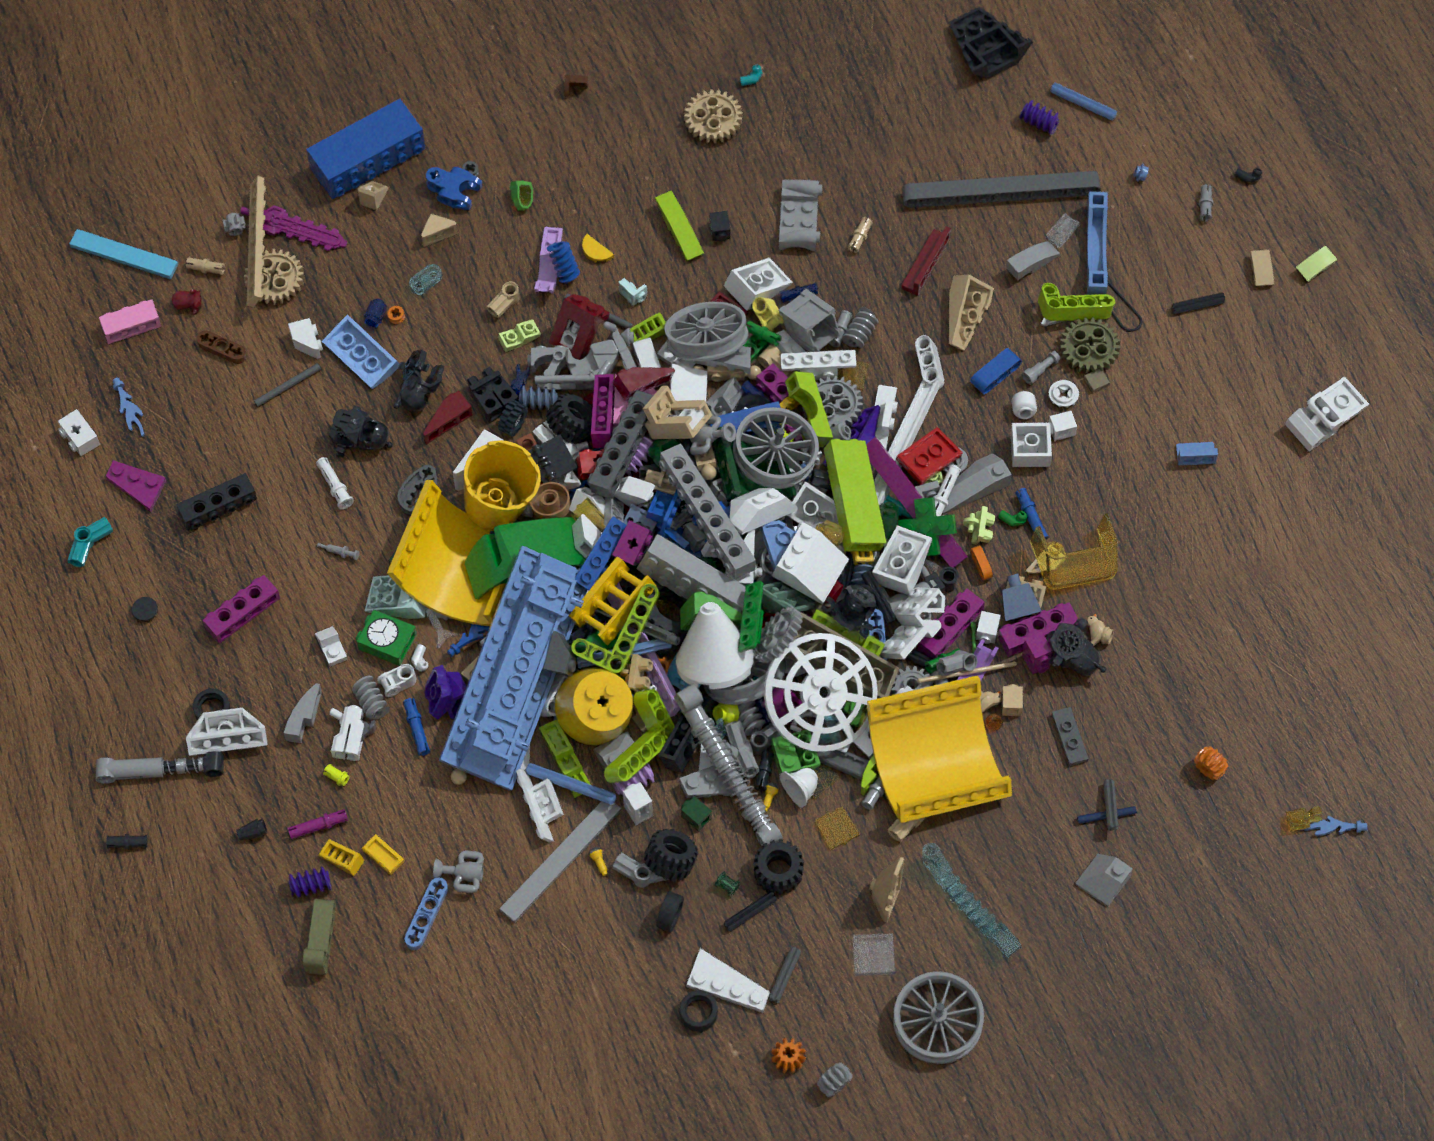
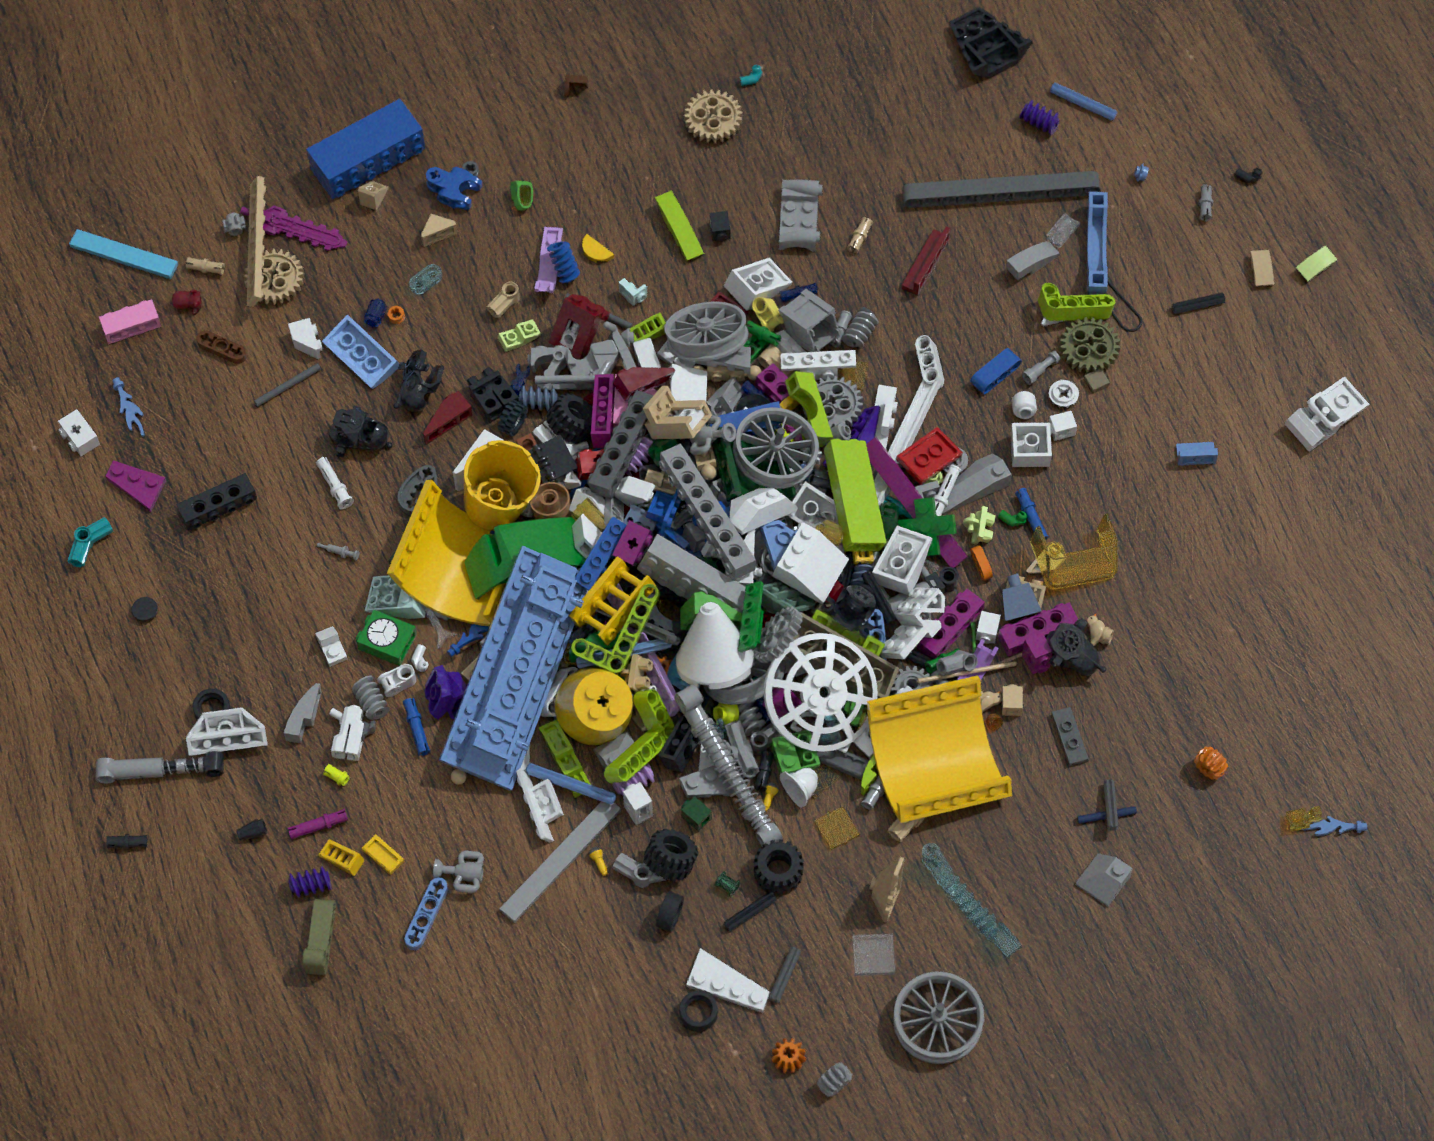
(253, 607): magenta brick -> none
(560, 656): dark grey slope -> none
(966, 305): tan wedge -> none

